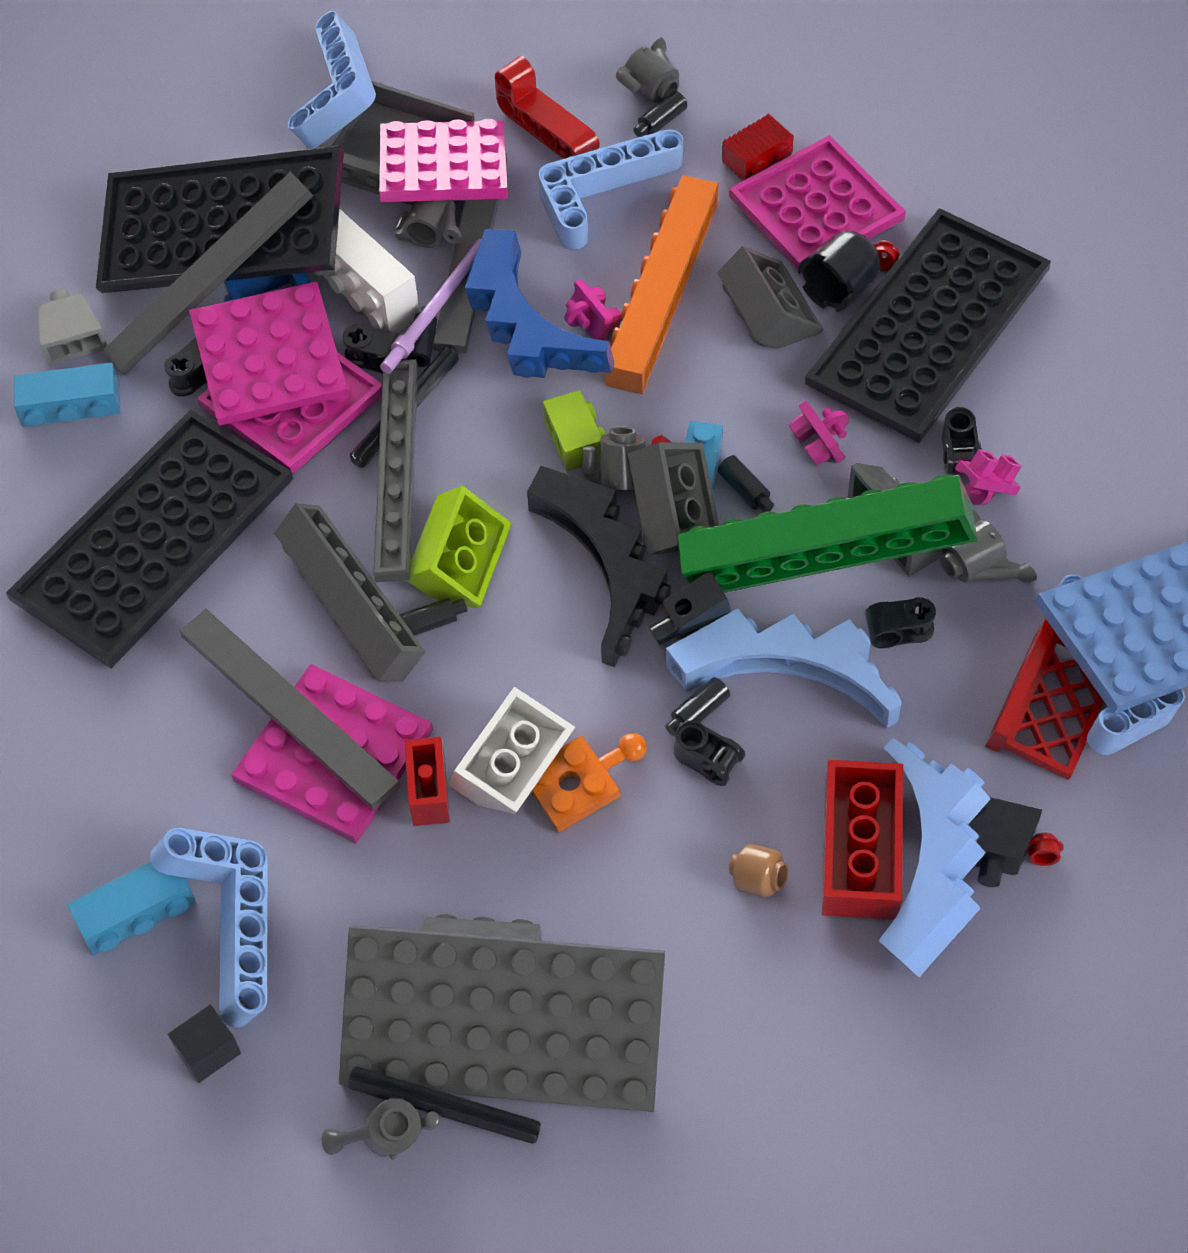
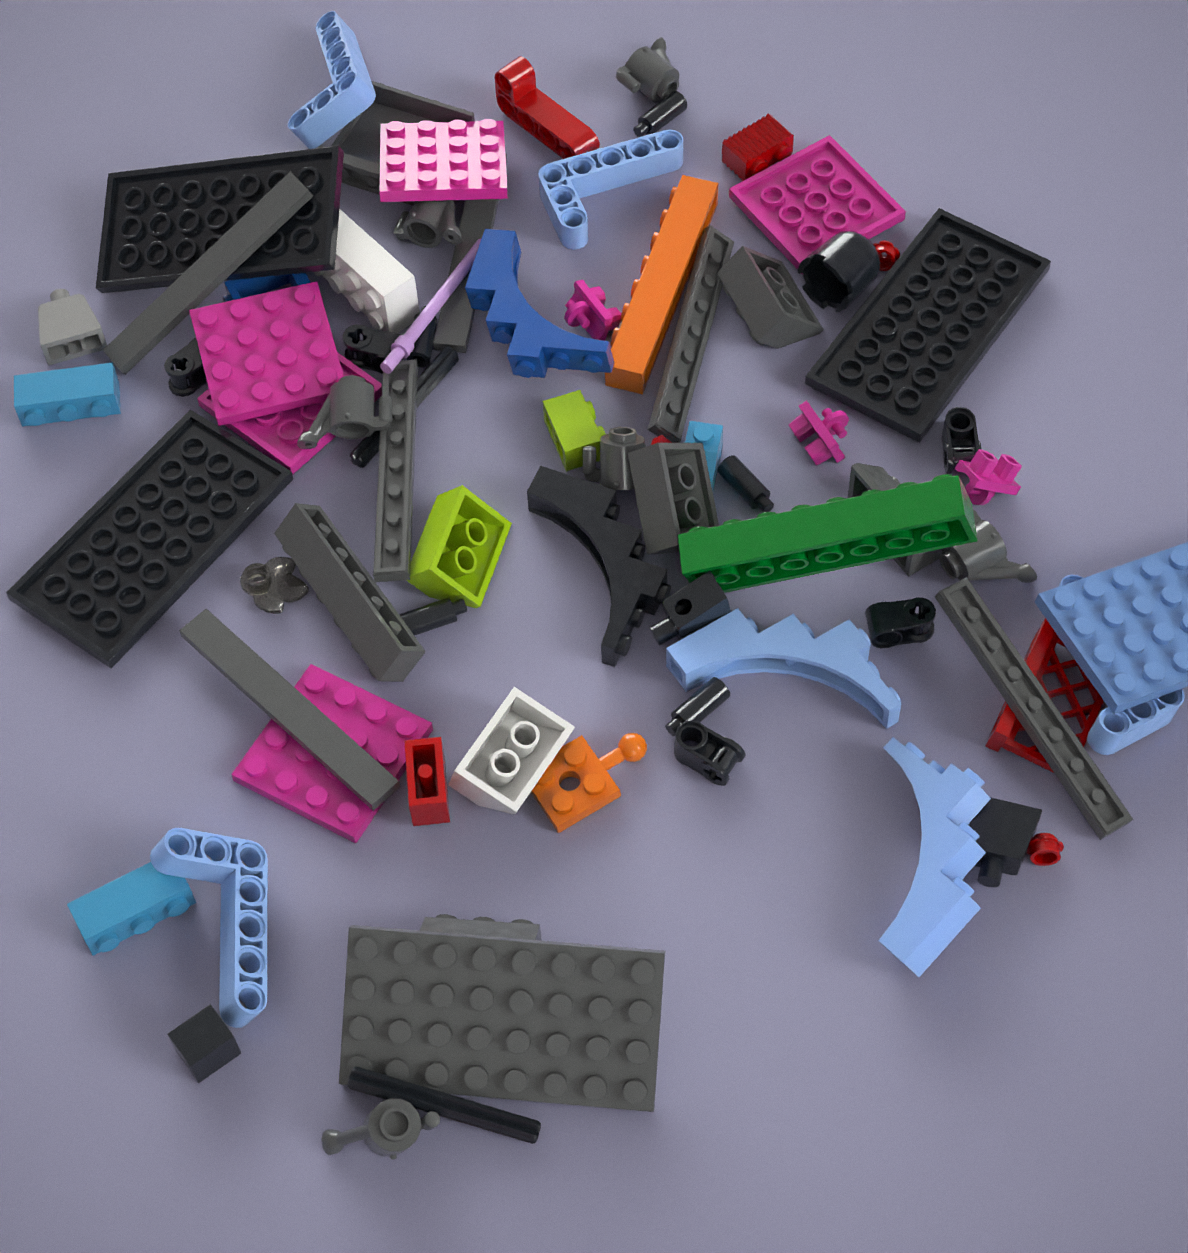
(275, 584): none -> clear smoke plate
(348, 413): none -> dark grey piece
(690, 336): none -> dark grey tile
(758, 870): medium nougat head -> none
(863, 839): red brick -> none
(1034, 708): none -> dark grey tile

